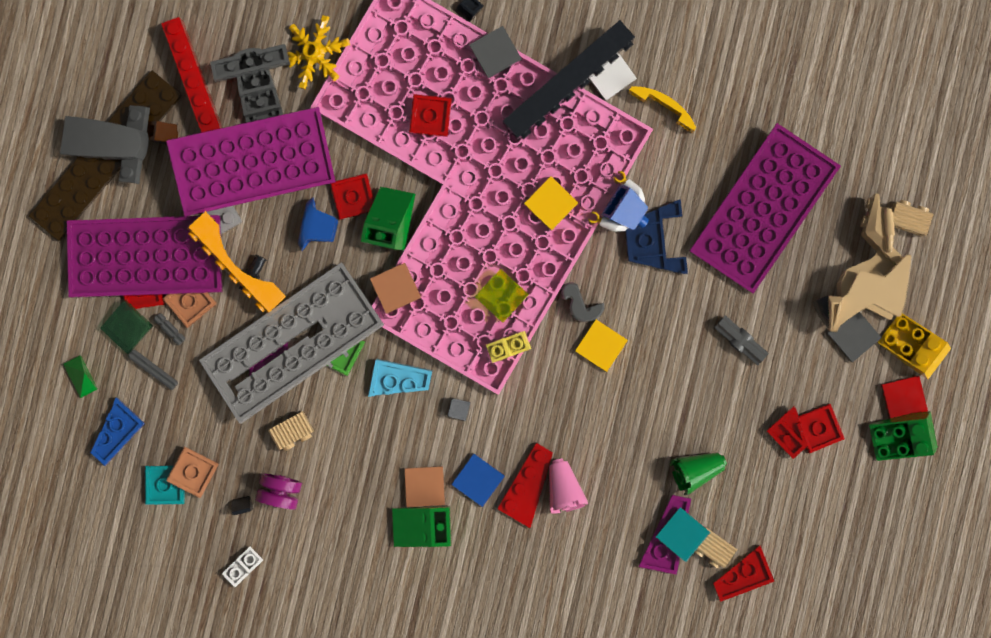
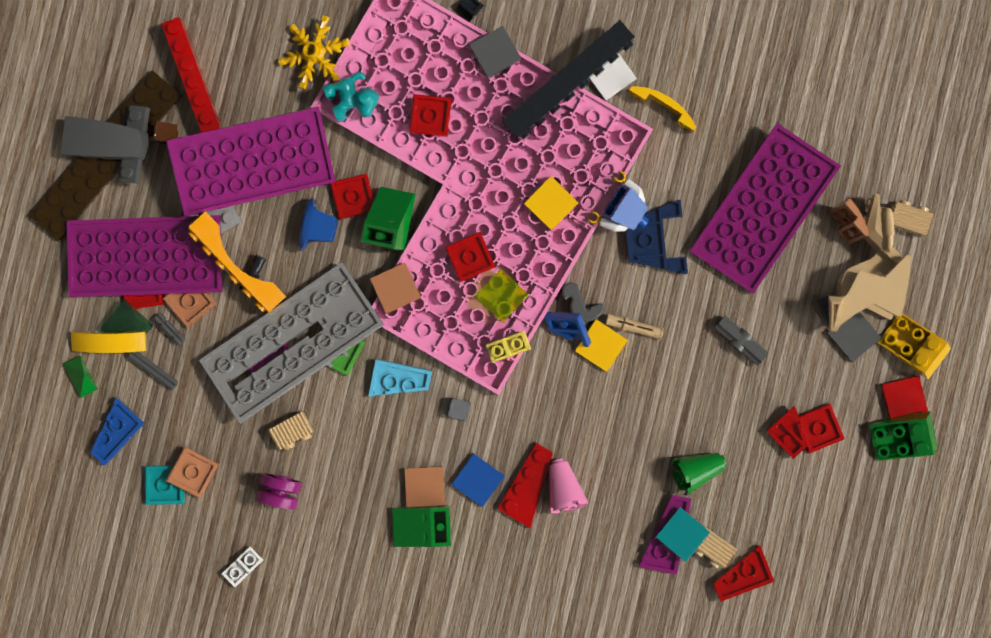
(108, 342): none -> yellow slope
(241, 505): black slope -> none
(254, 79): dark grey slope -> none
(364, 100): none -> teal animal
(470, 257): none -> red tile
(568, 325): none -> blue wing
(634, 326): none -> tan pin
(851, 221): none -> nougat slope

